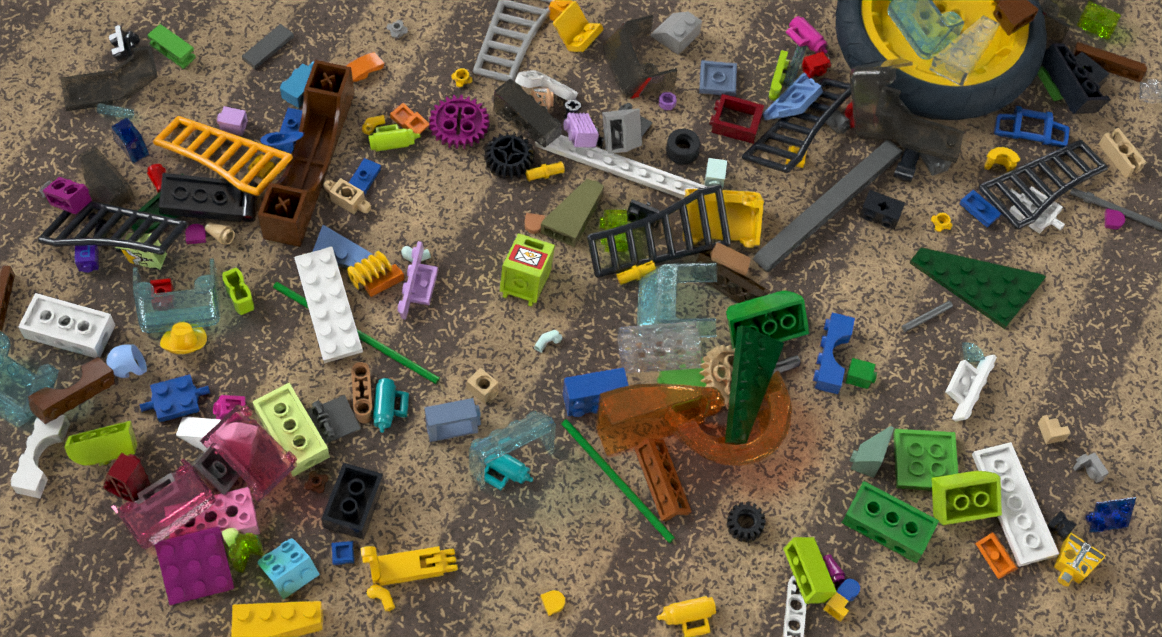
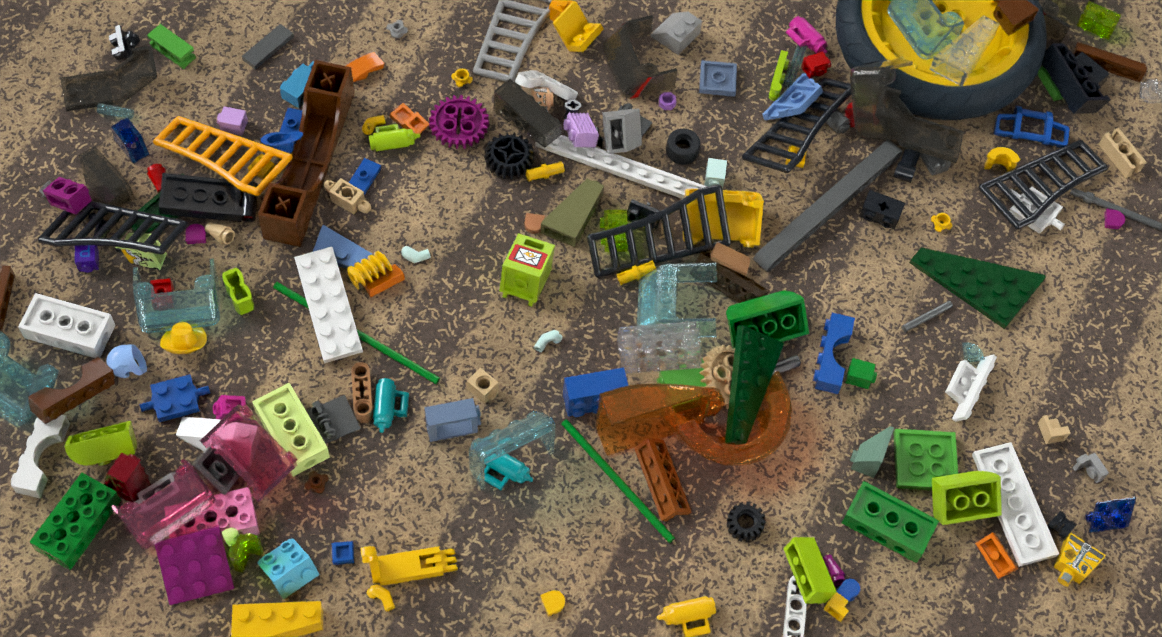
(79, 533): none -> green brick
(353, 501): black brick -> none
(419, 283): lavender bracket -> none
(732, 130): dark red window -> none
(980, 208): blue plate -> none

